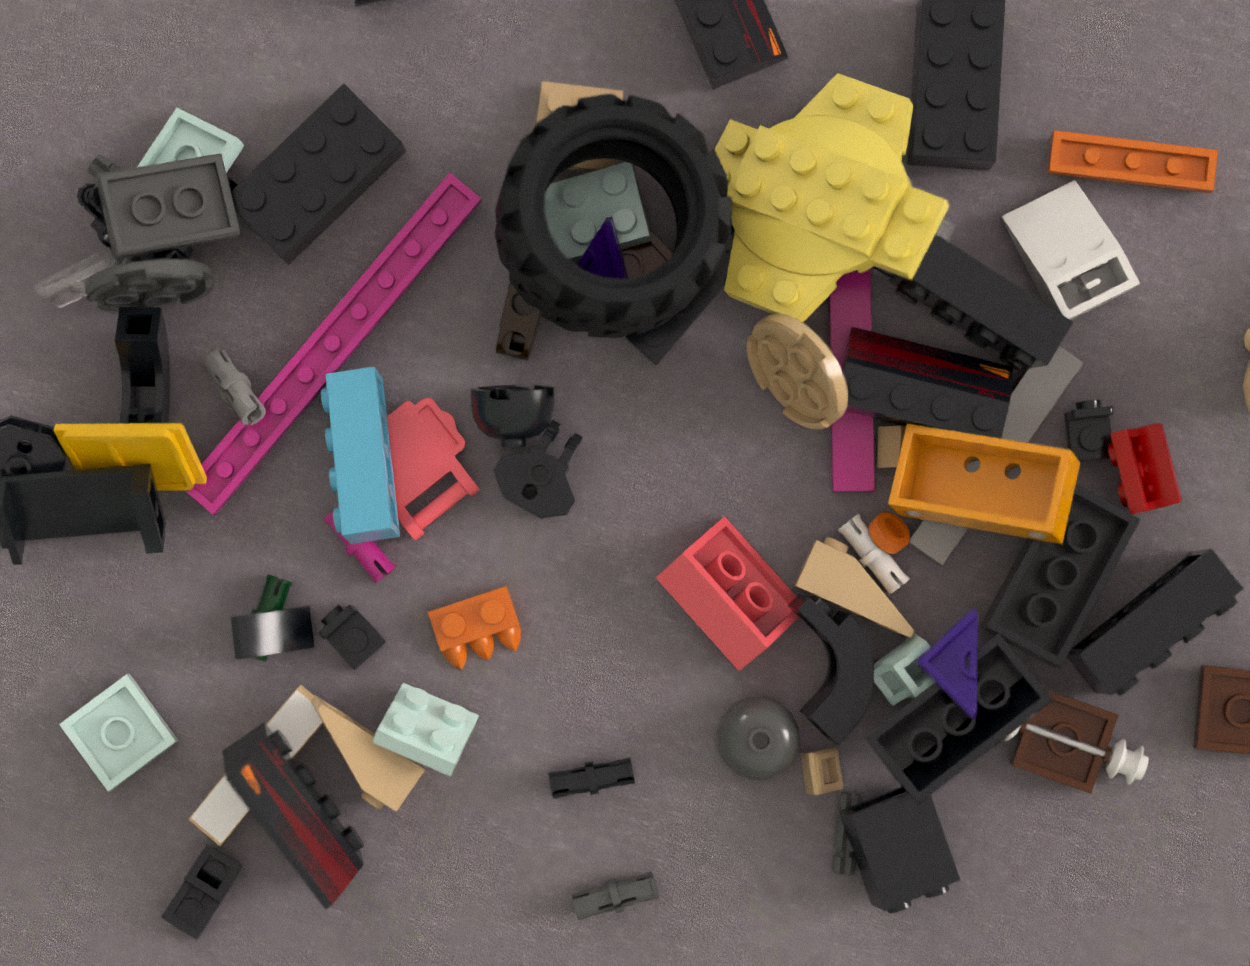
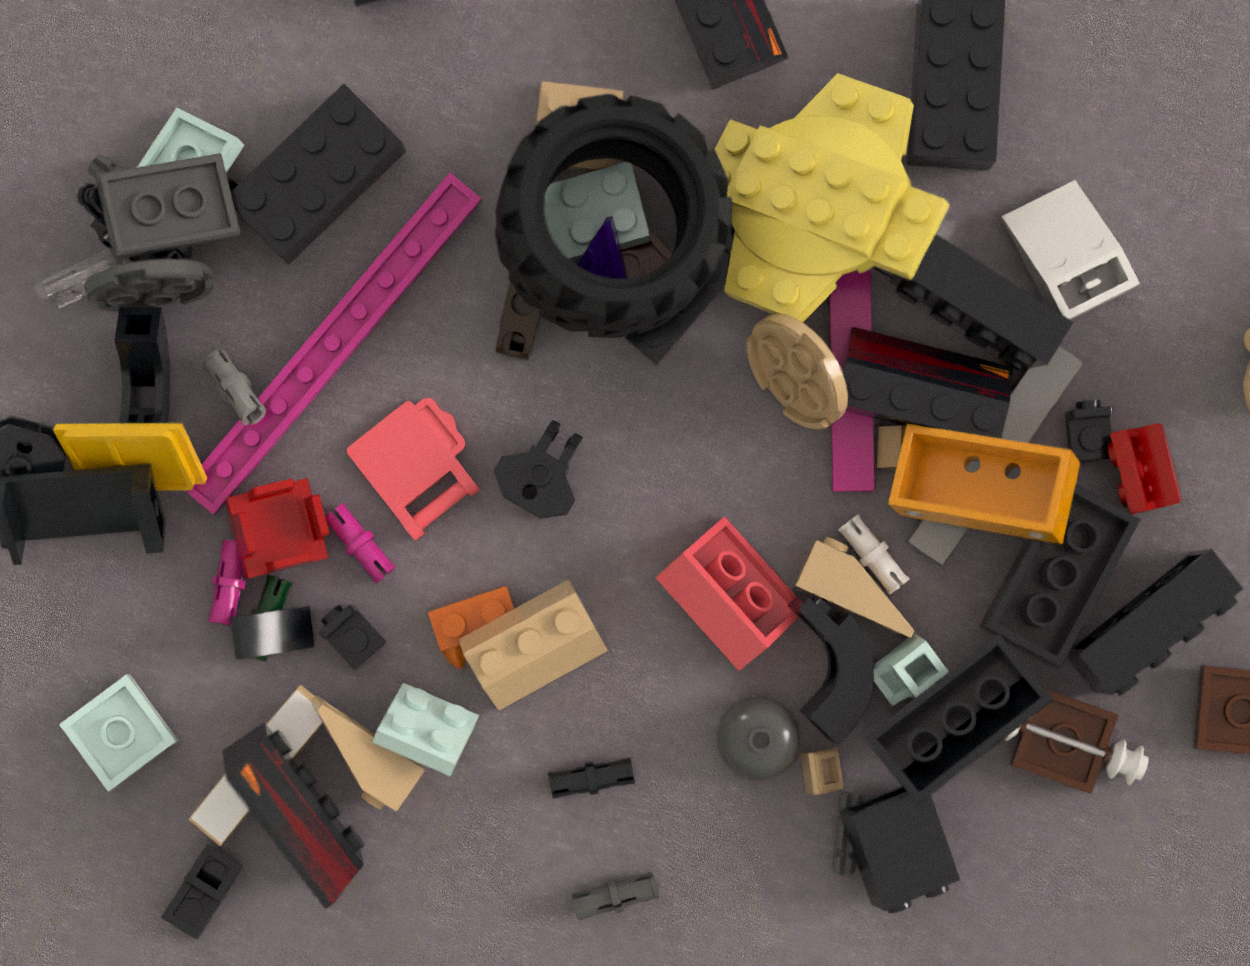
(227, 585): none -> dark pink pin
(278, 527): none -> red panel
(361, 455): medium azure brick -> none
(512, 412): black cylinder -> none
(532, 645): none -> tan slope
(889, 532): orange tile -> none
(954, 663): dark purple tile -> none
(1132, 161): orange plate -> none

